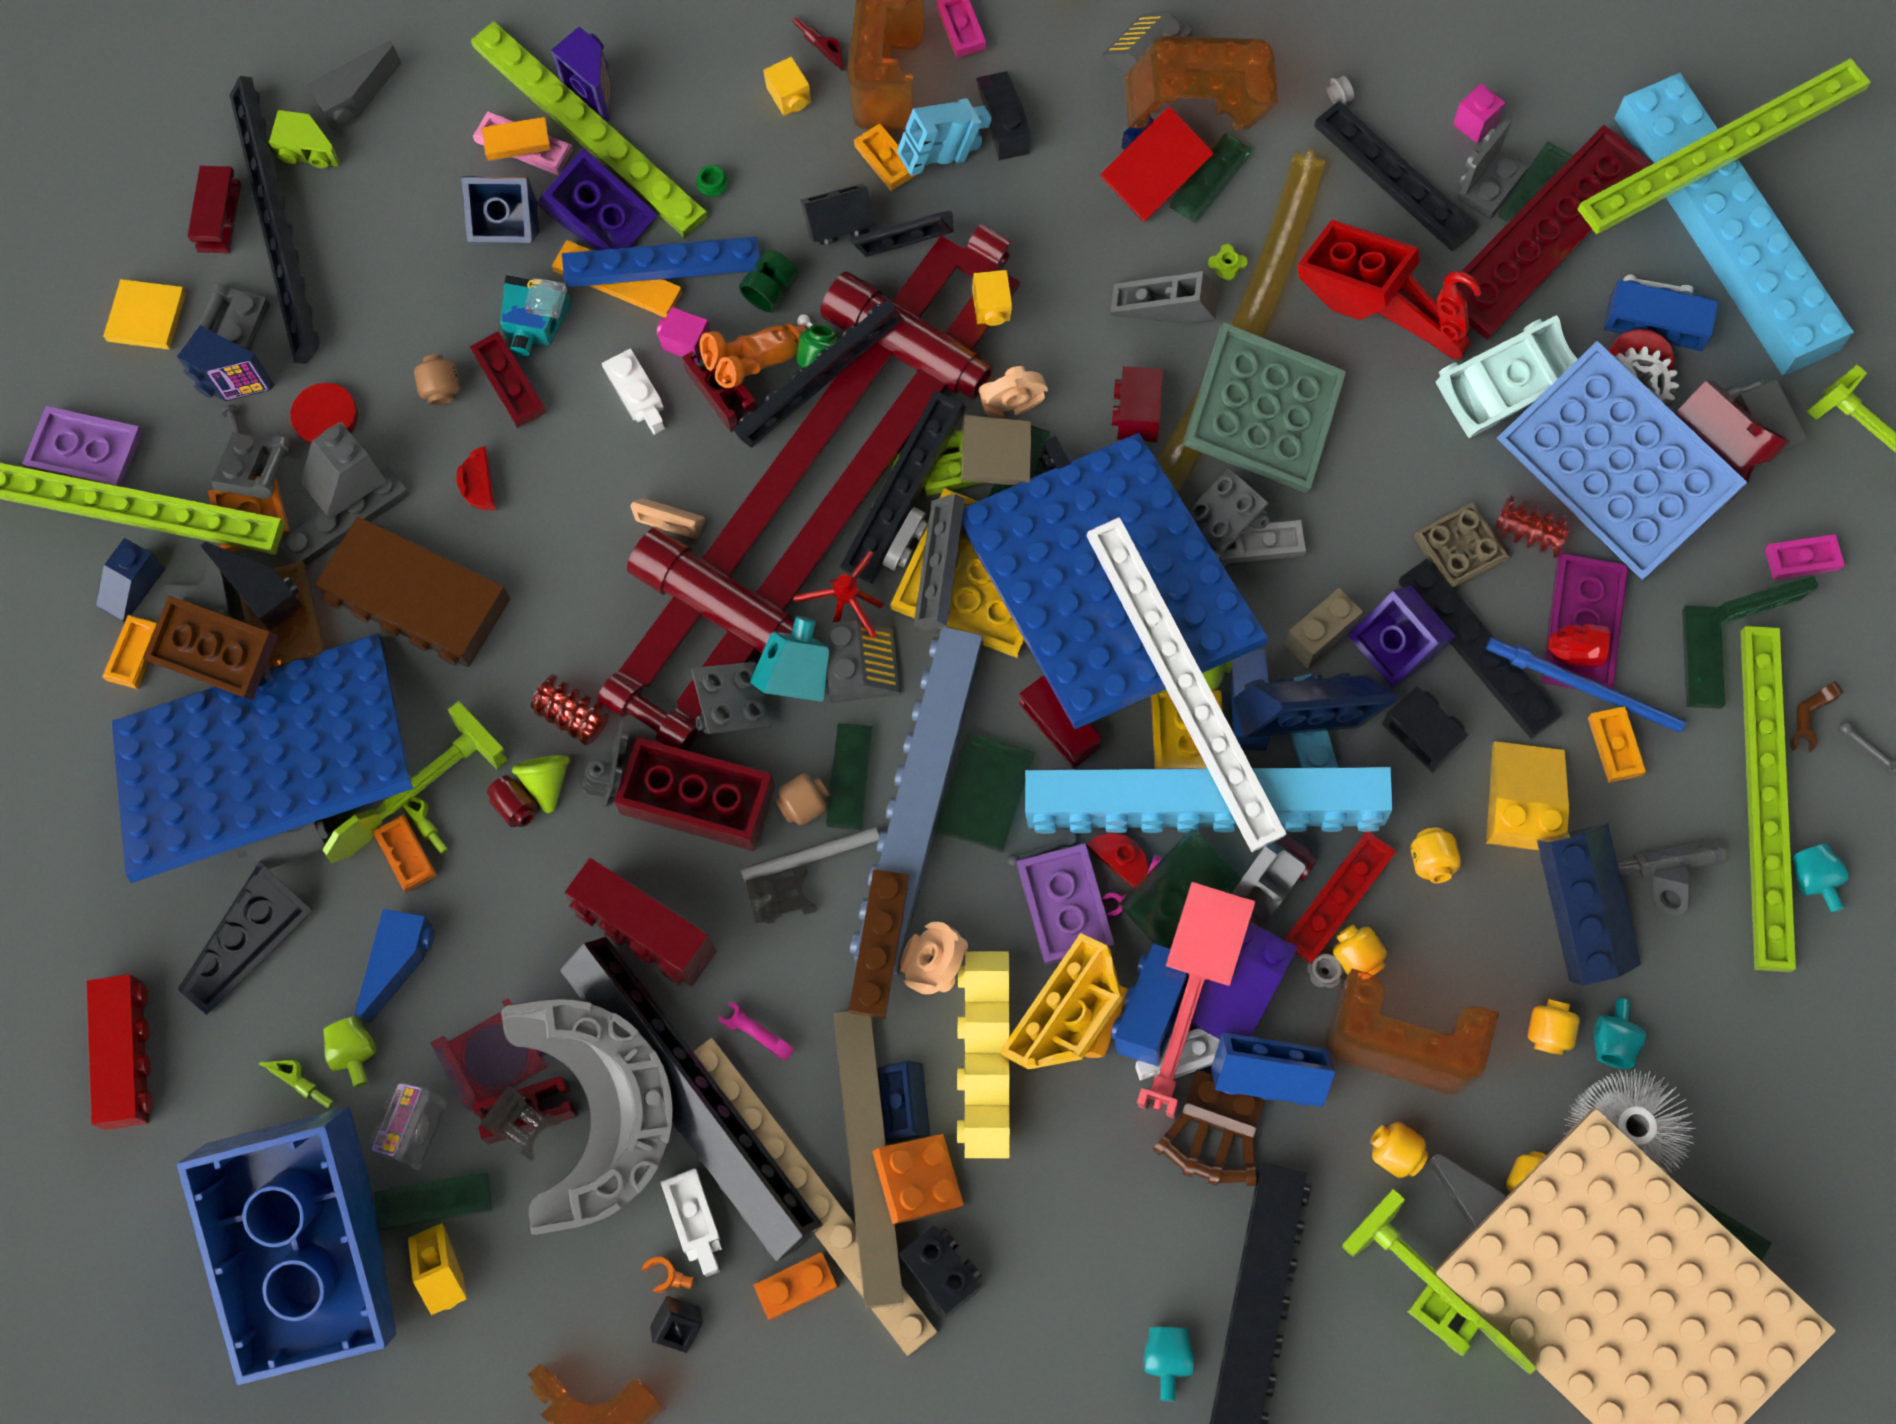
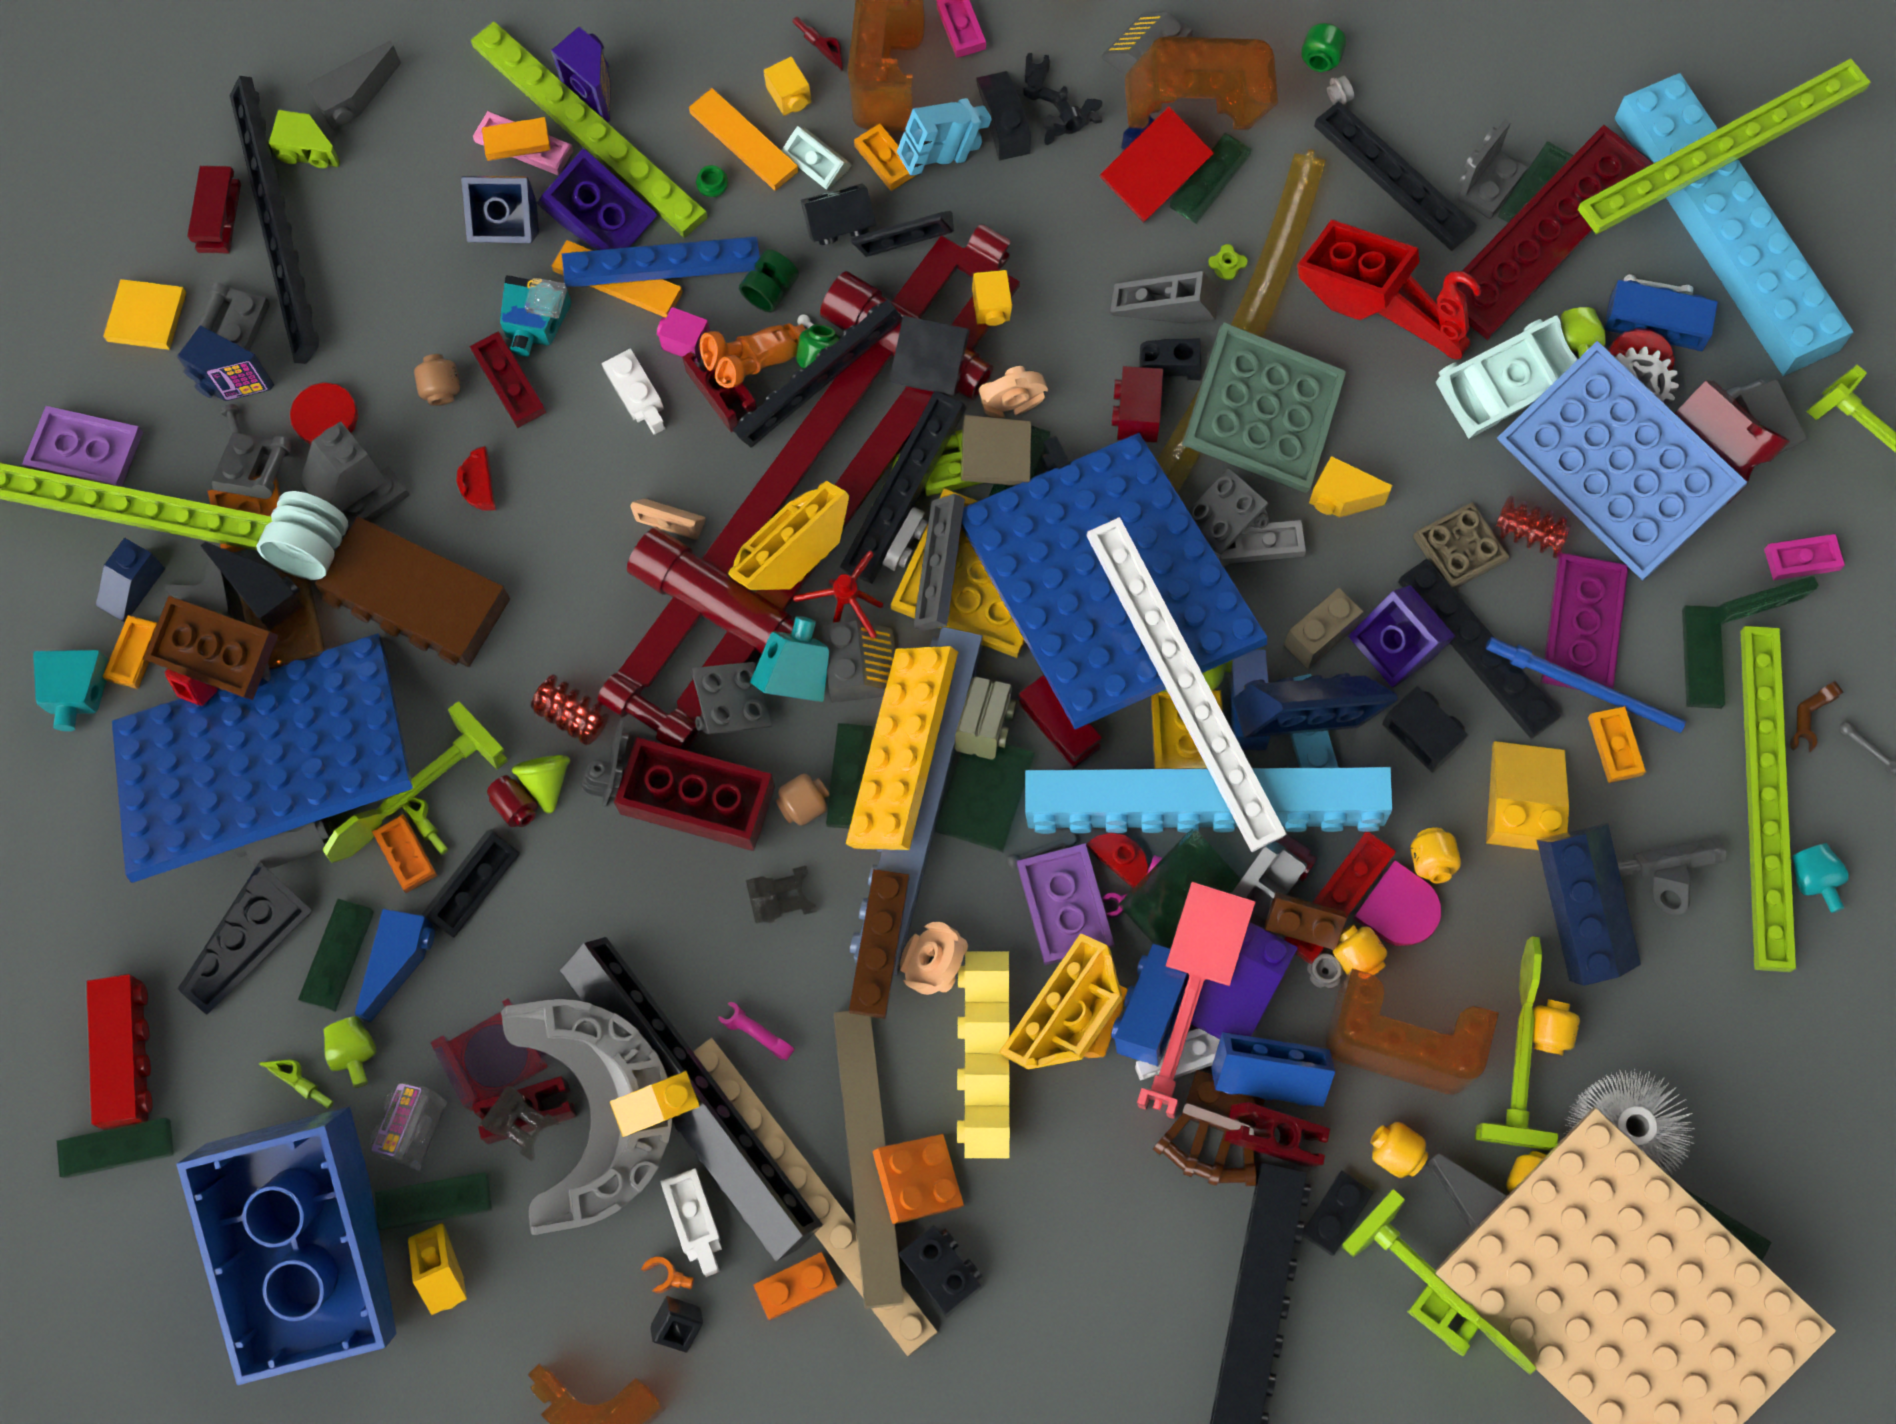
(69, 684): none -> teal torso
(115, 1148): none -> clear green tile
(190, 688): none -> red slope
(302, 535): none -> light aqua wheel
(336, 955): none -> clear green plate
(470, 883): none -> black slope
(641, 922): dark red brick -> none
(654, 1104): none -> yellow slope
(743, 139): none -> light orange tile
(792, 540): none -> yellow wedge
(811, 854): light grey bar -> none
(815, 157): none -> light aqua slope
(902, 748): none -> yellow plate
(904, 1101): dark blue slope -> none
(929, 355): none -> black tile
(984, 718): none -> olive brick
(1070, 118): none -> black piece
(1169, 1357): teal piece -> none
(1174, 356): none -> black leg
(1264, 1138): none -> dark red piece
(1305, 921): none -> reddish brown plate
(1323, 47): none -> green head
(1337, 1213): none -> black plate
(1347, 490): none -> yellow slope
(1401, 908): none -> dark pink tile
(1479, 113): dark pink brick -> none
(1516, 1129): none -> lime piece
(1580, 645): red rock -> none
(1582, 329): none -> lime piece
(1617, 1039): teal piece -> none

